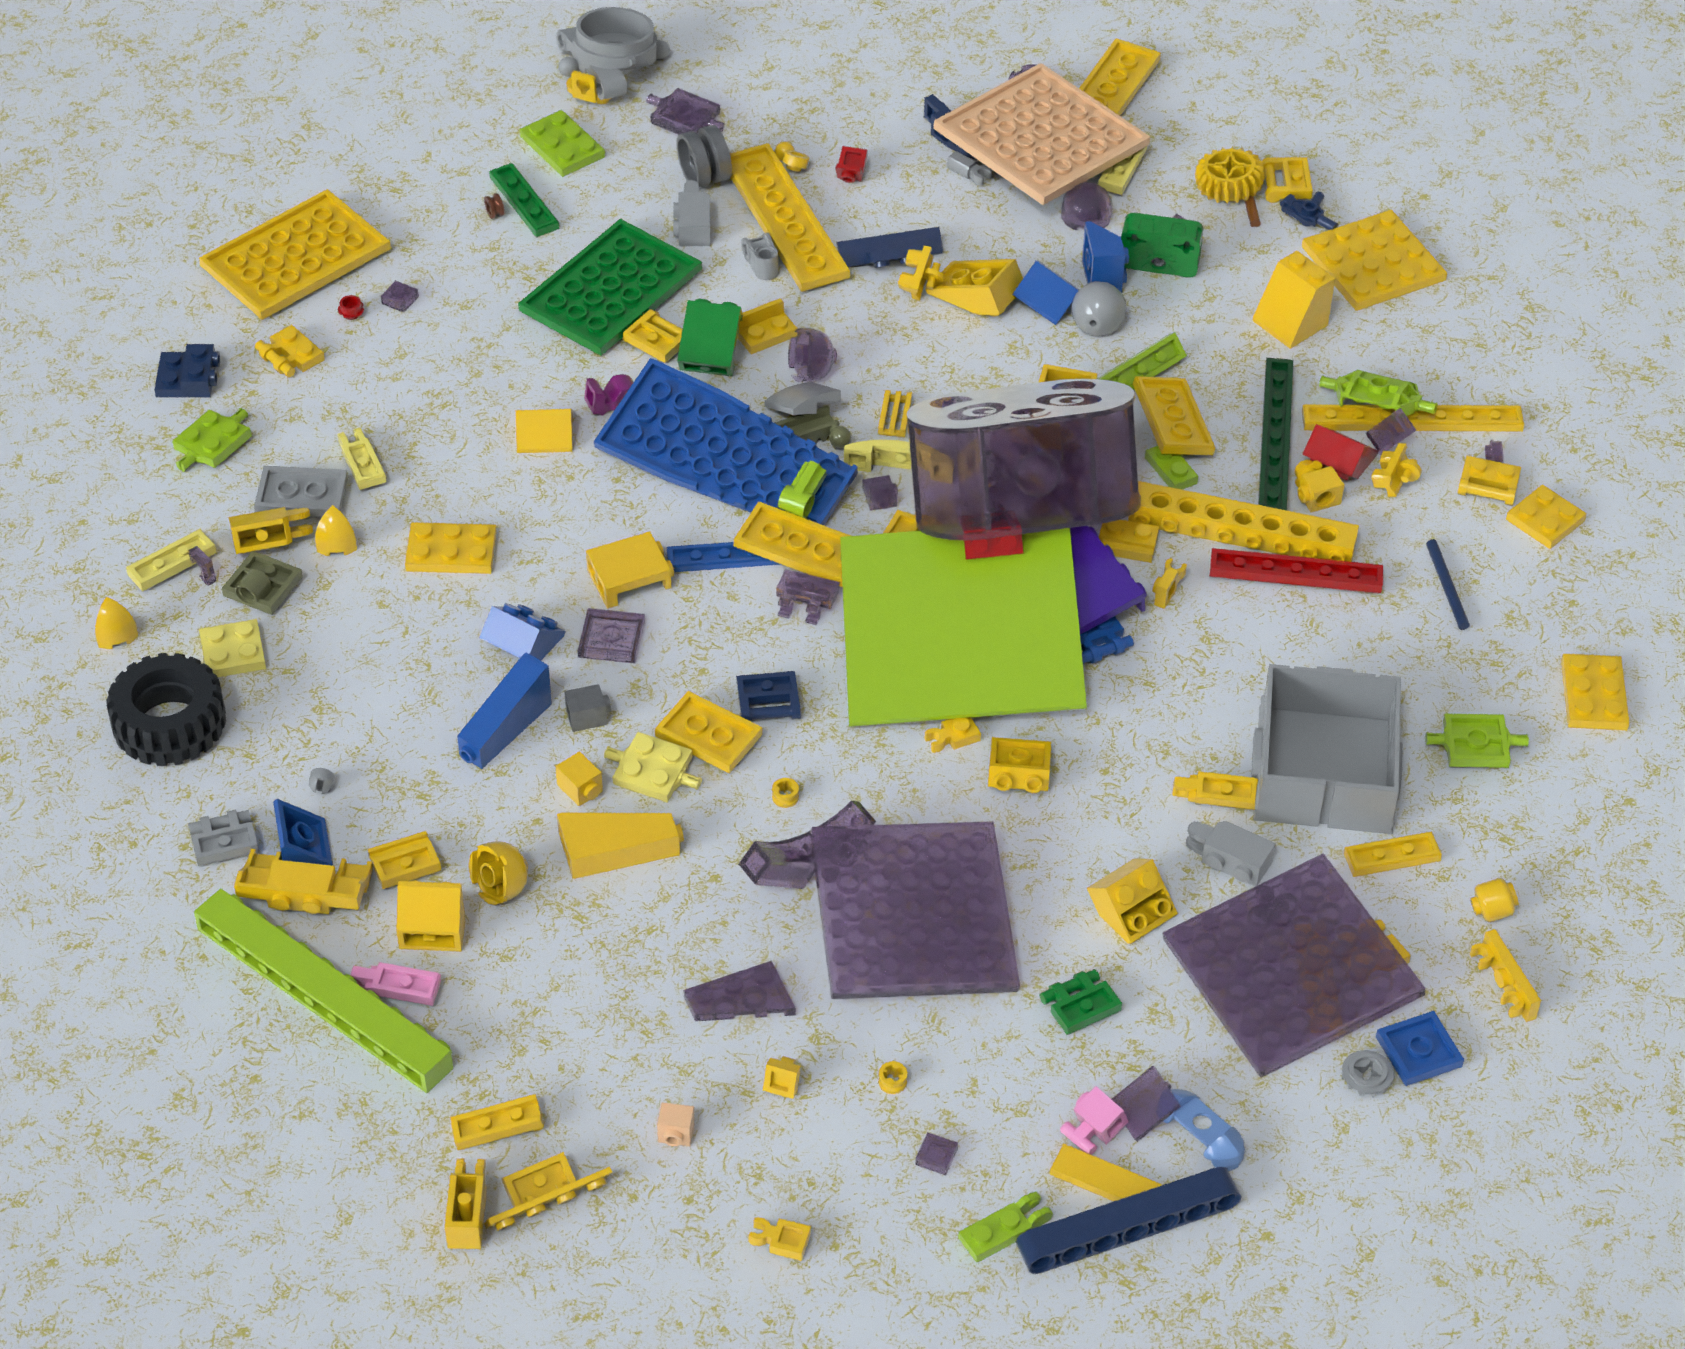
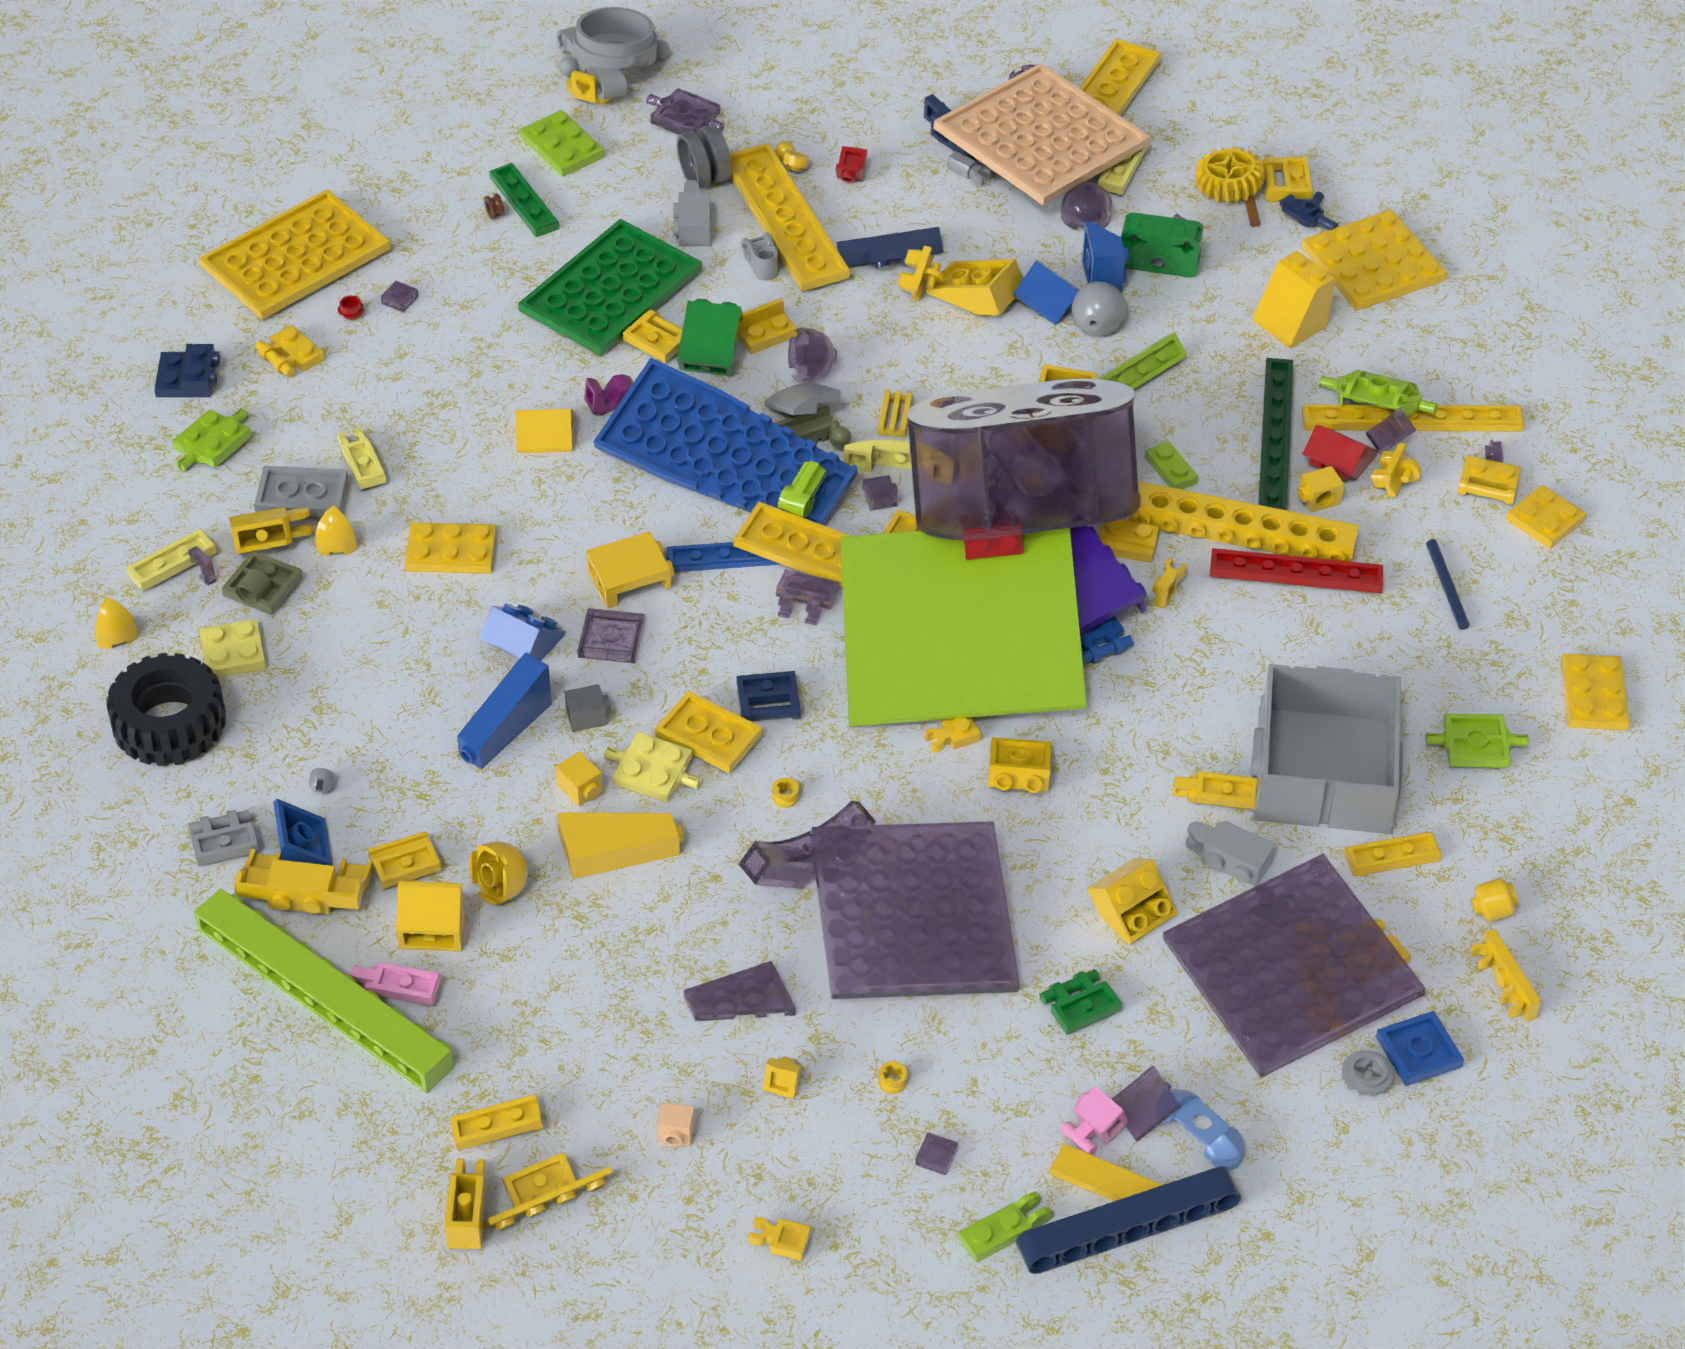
(1173, 416): yellow tile -> none
(1304, 467): yellow plate -> none

